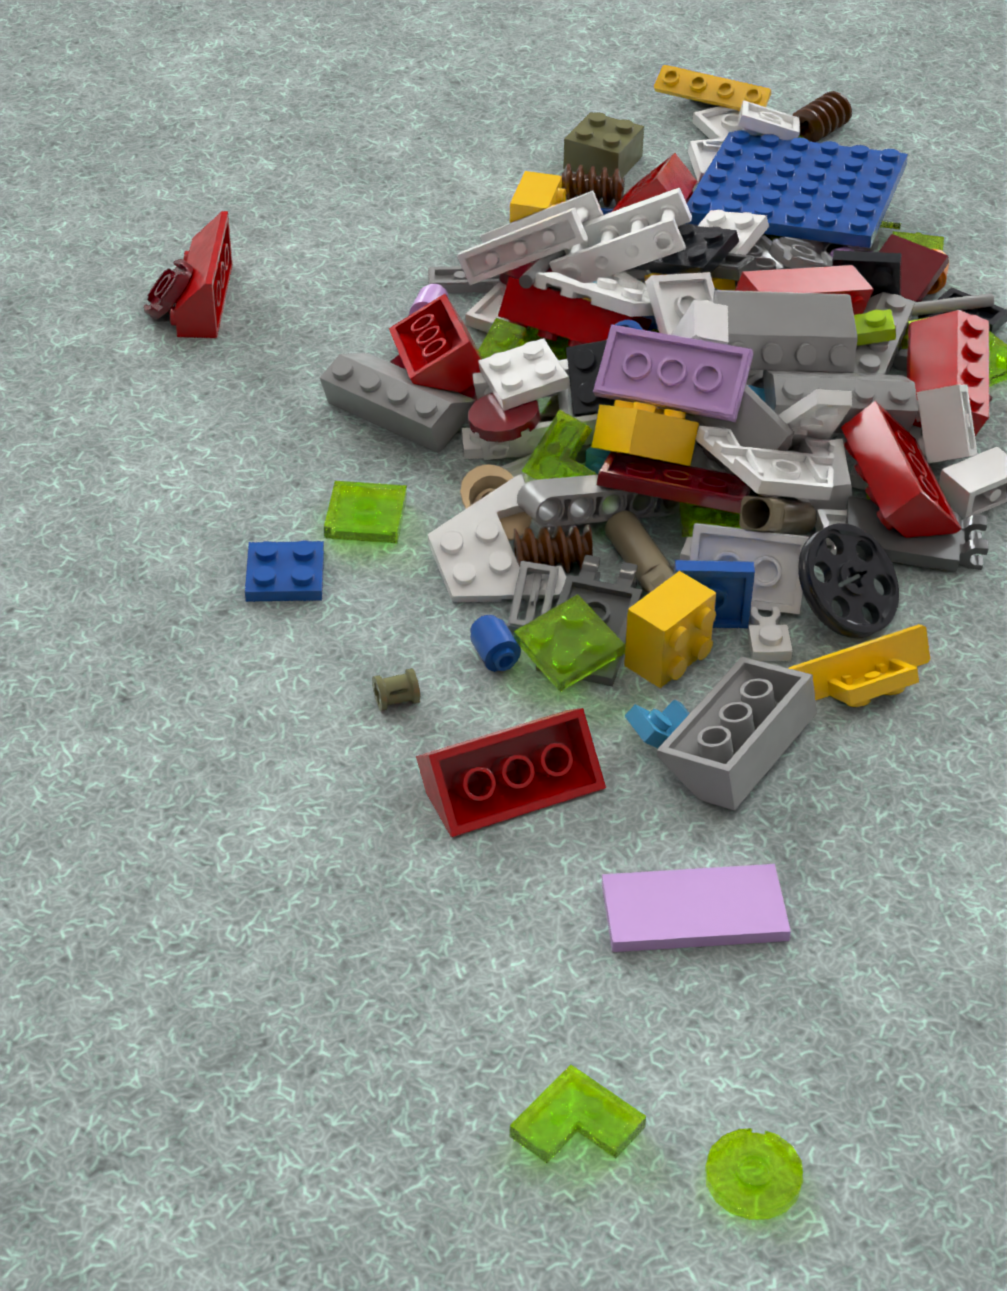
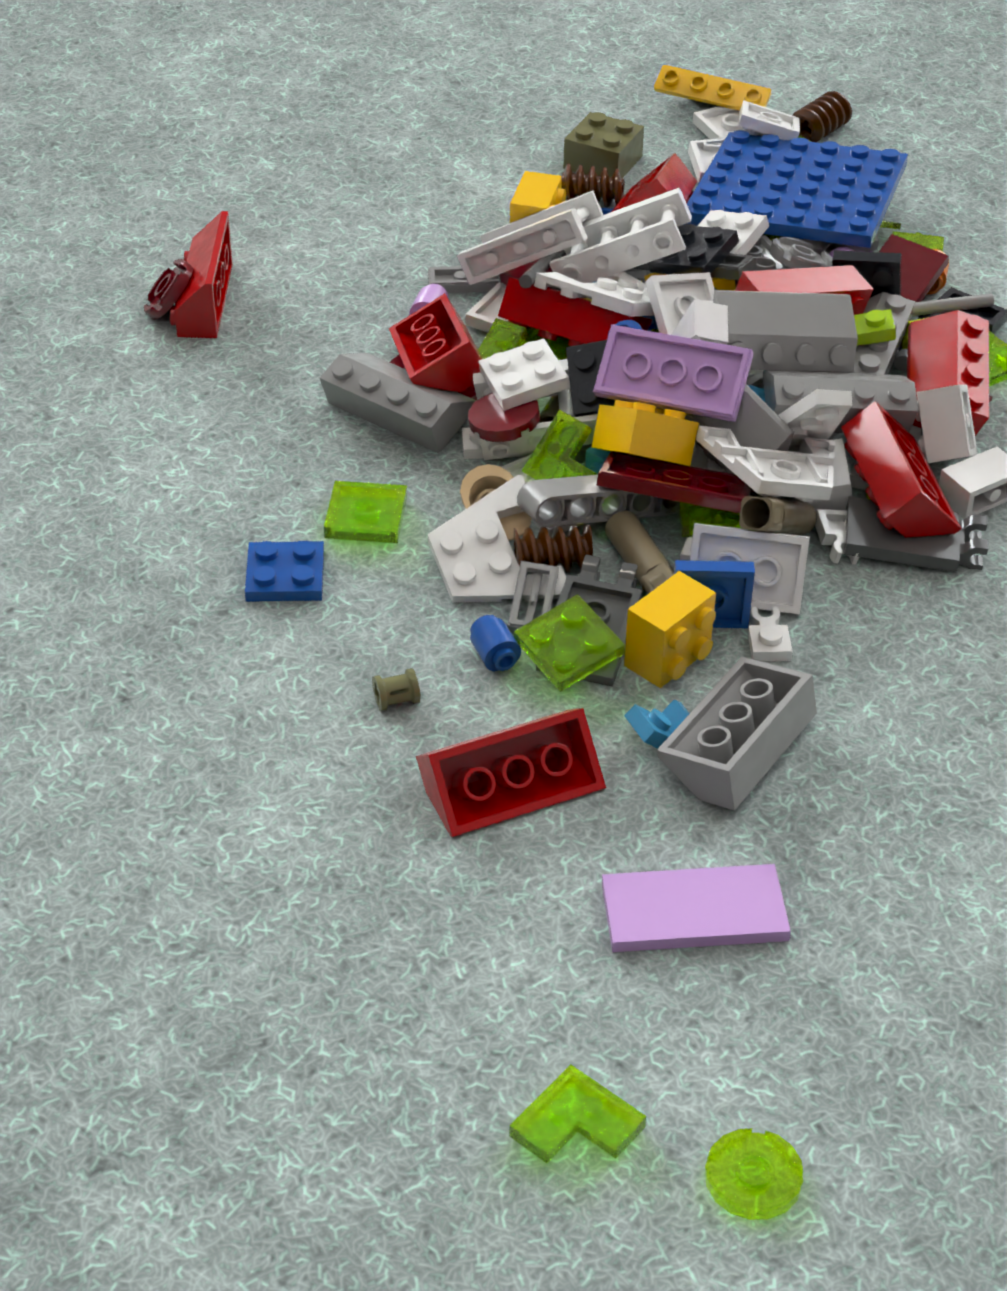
(850, 596): black wedge -> none
(870, 668): yellow bracket -> none

